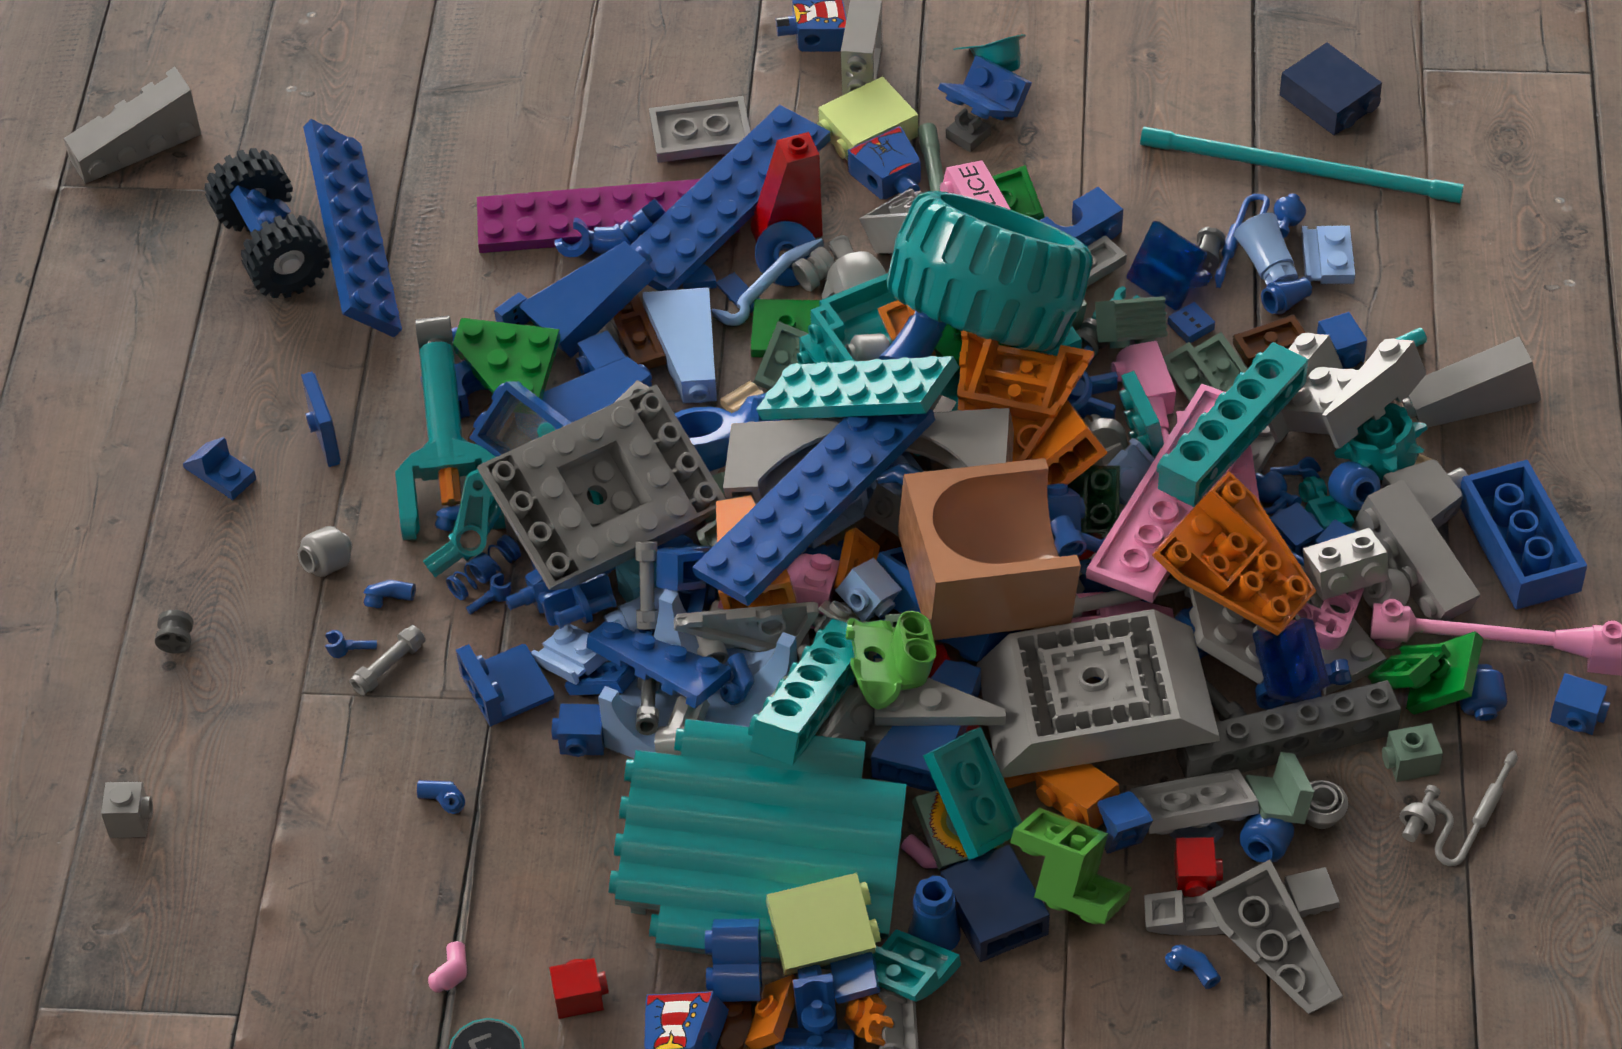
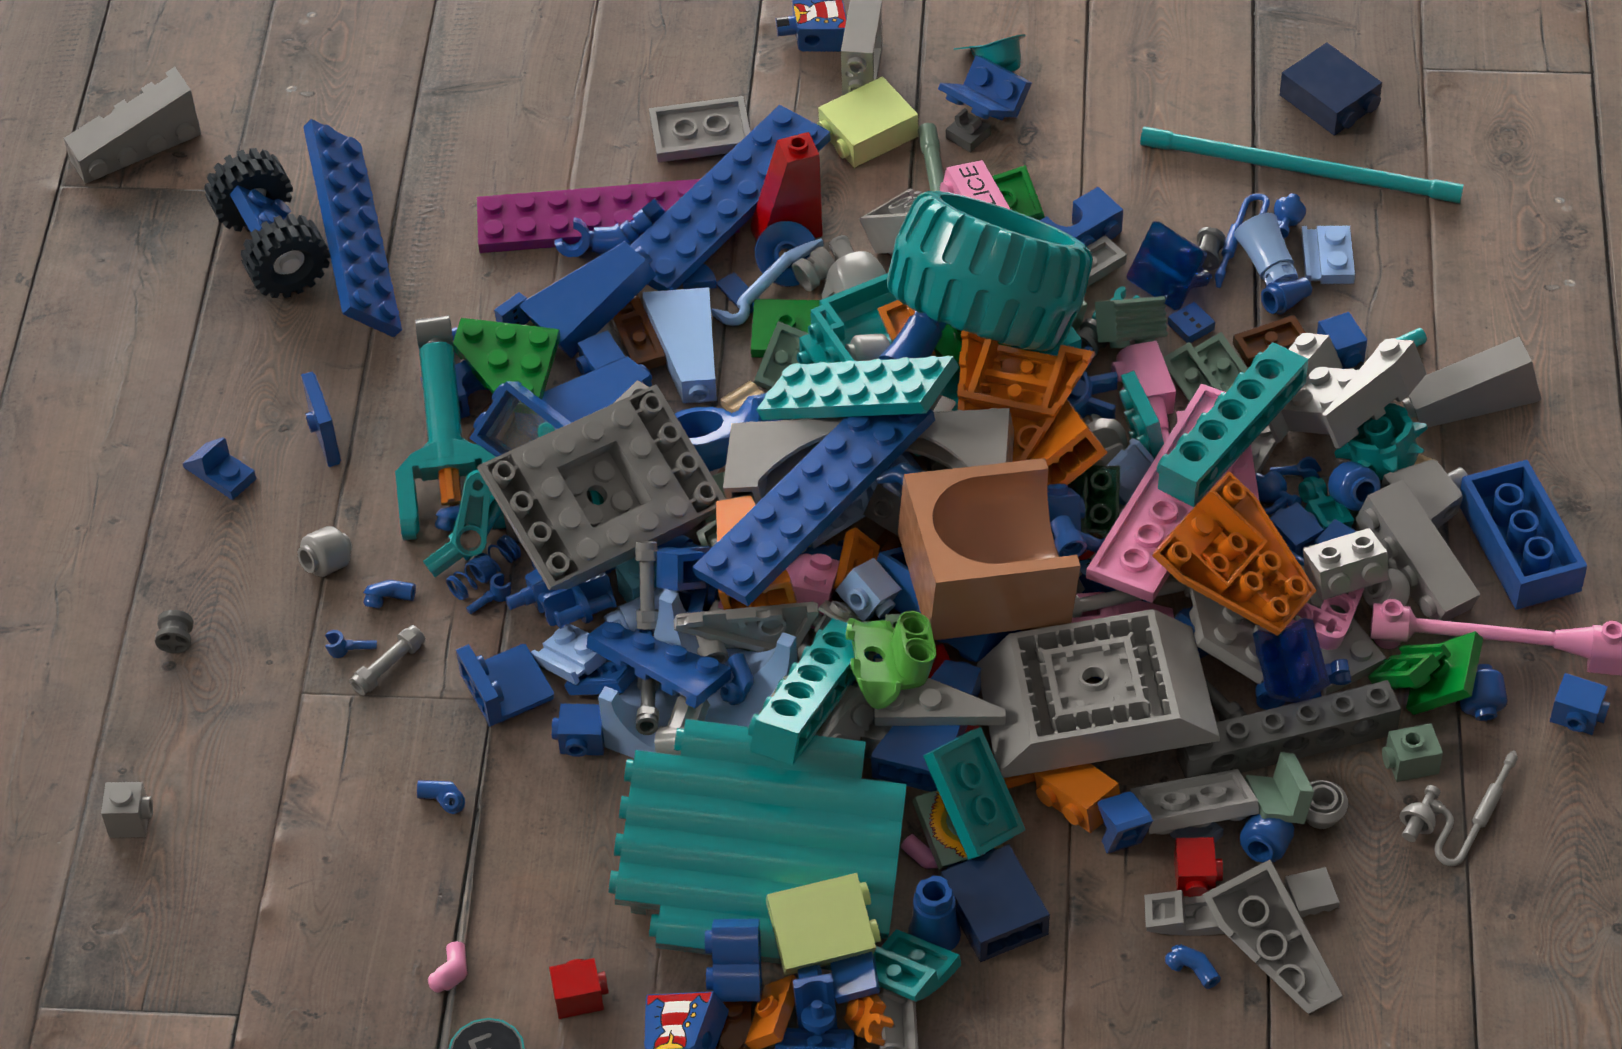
(886, 164): blue torso -> none
(1070, 866): bright green bracket -> none

